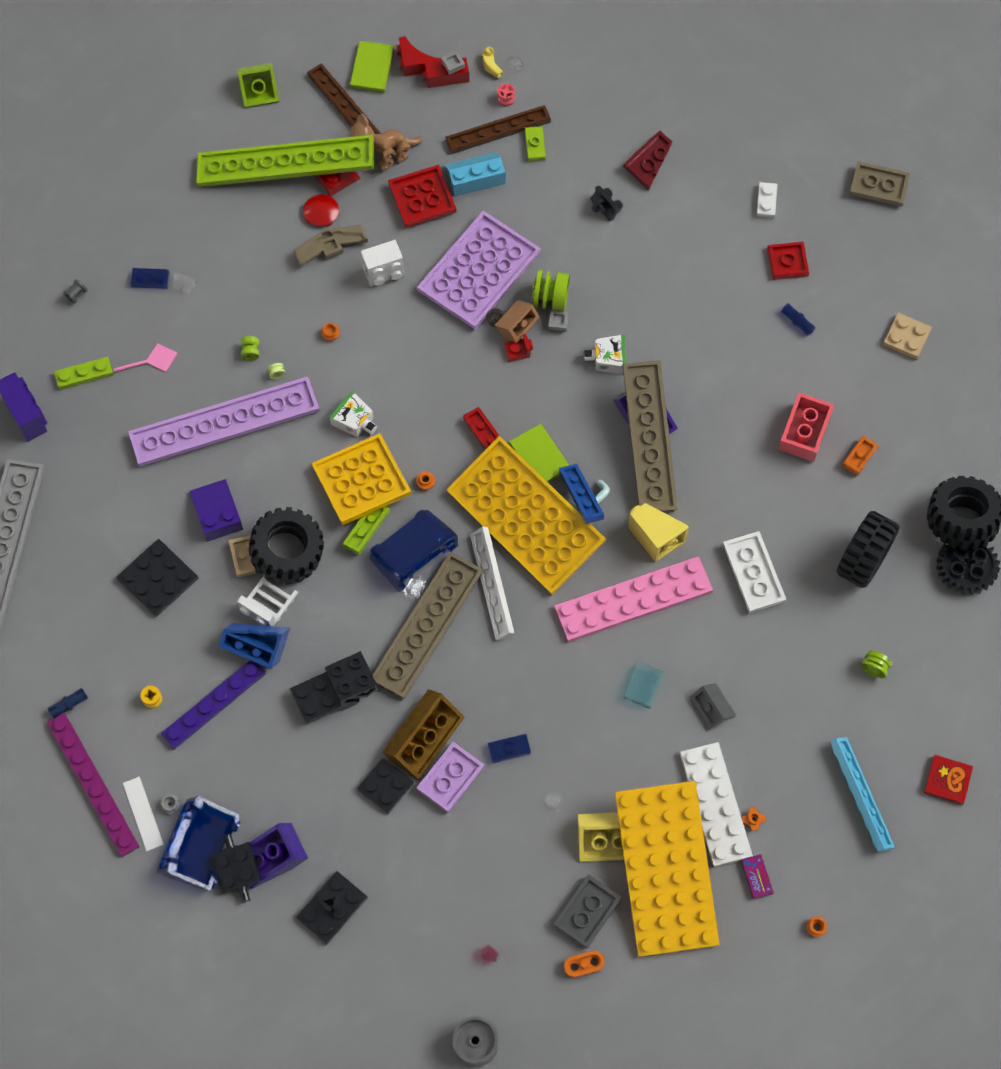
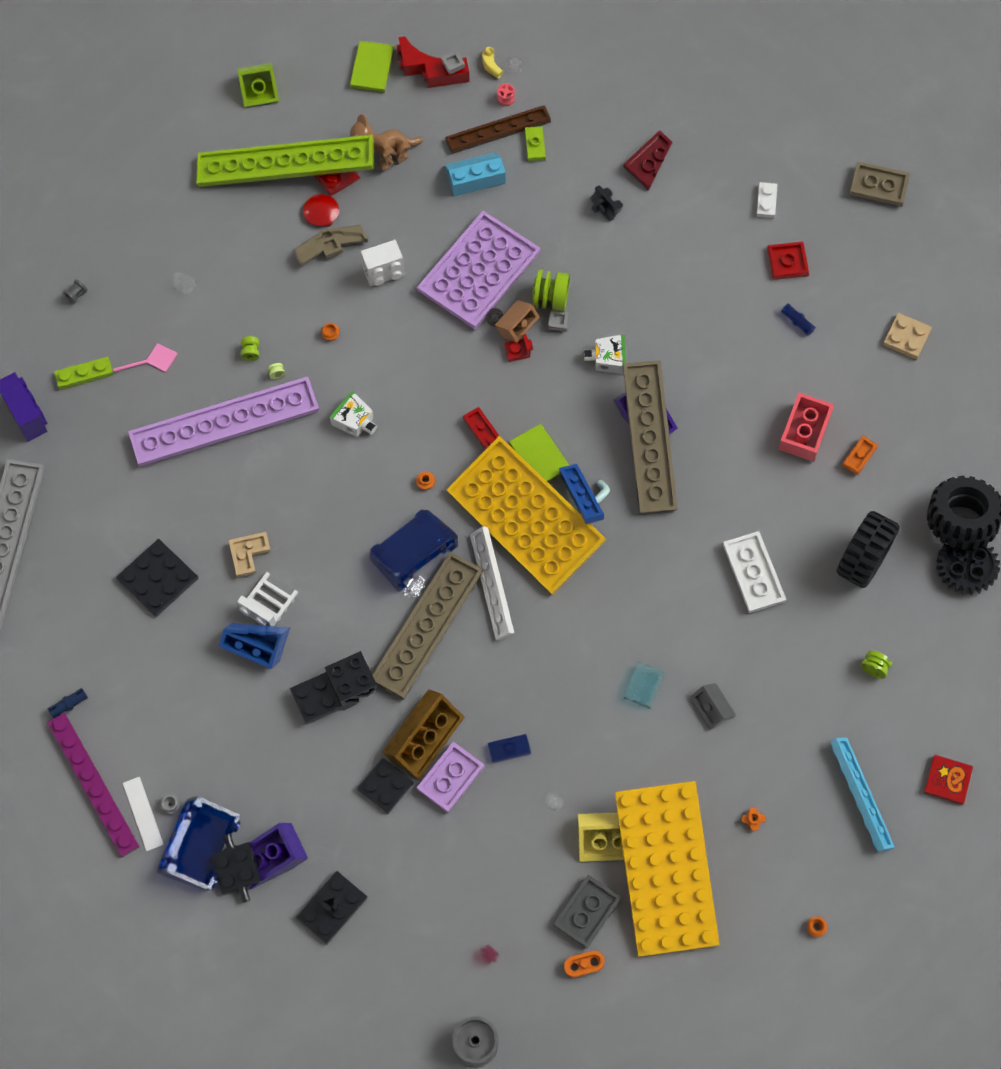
(150, 278): clear blue plate -> none
(154, 700): yellow wheel -> none
(213, 704): dark purple plate -> none
(216, 510): dark purple slope -> none
(286, 522): black tyre -> none
(337, 95): reddish brown tile -> none
(361, 479): yellow plate -> none
(365, 530): lime plate -> none
(422, 196): red plate -> none
(633, 599): bright pink plate -> none
(656, 530): light yellow slope -> none
(717, 803): white plate -> none
(757, 876): magenta tile -> none

